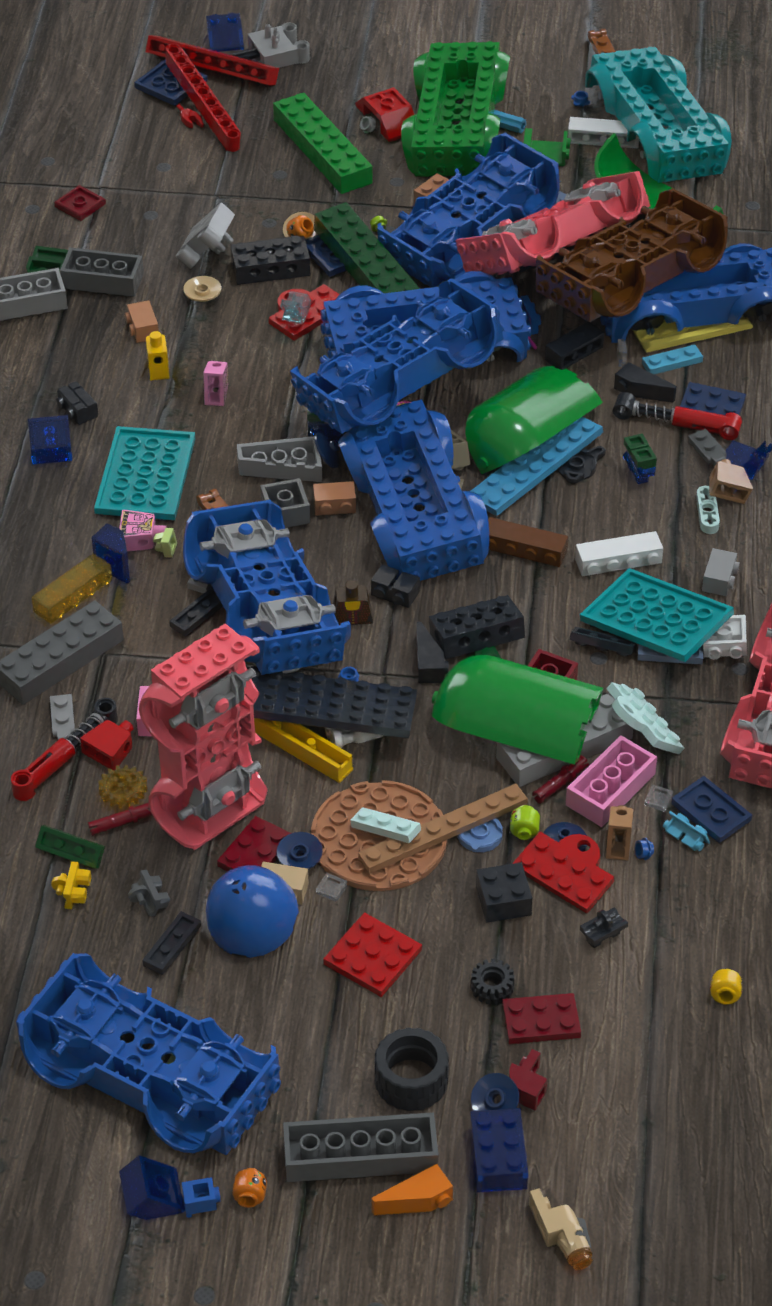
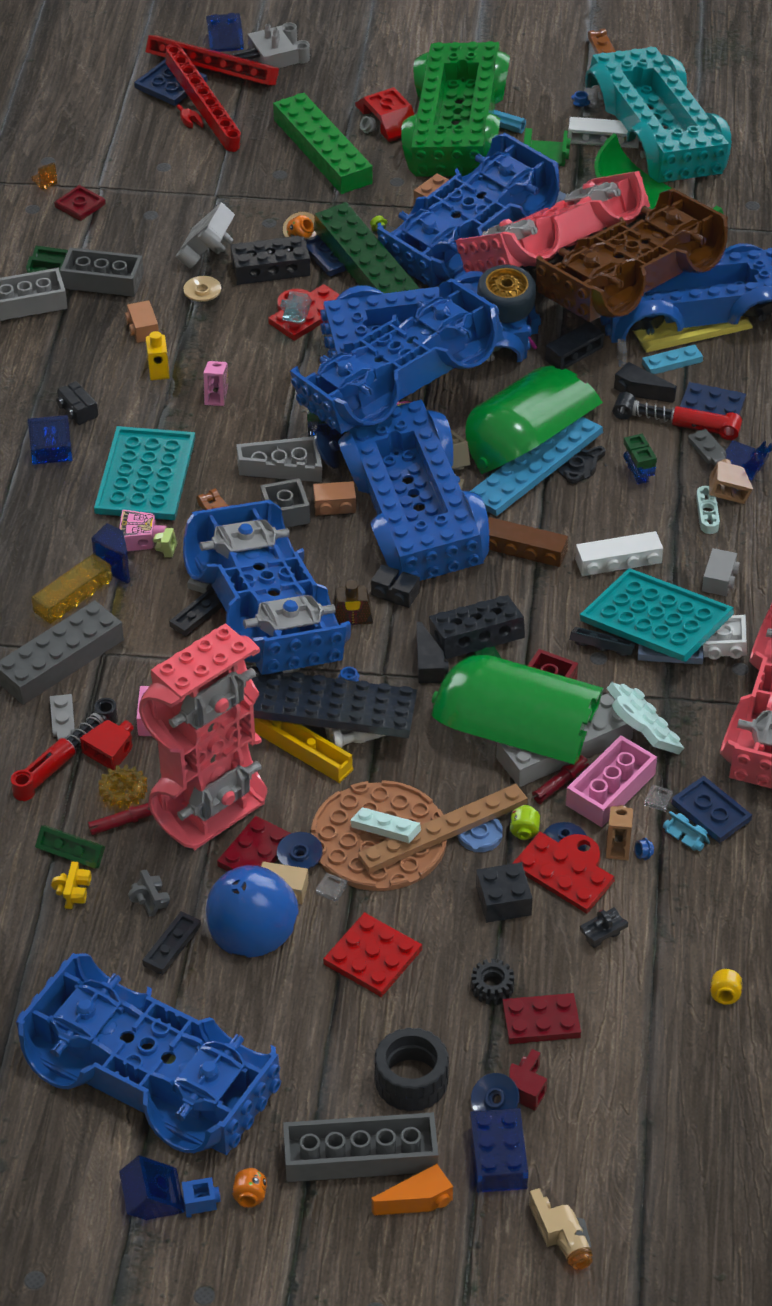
(46, 176): none -> clear orange bracket
(510, 290): none -> wheel

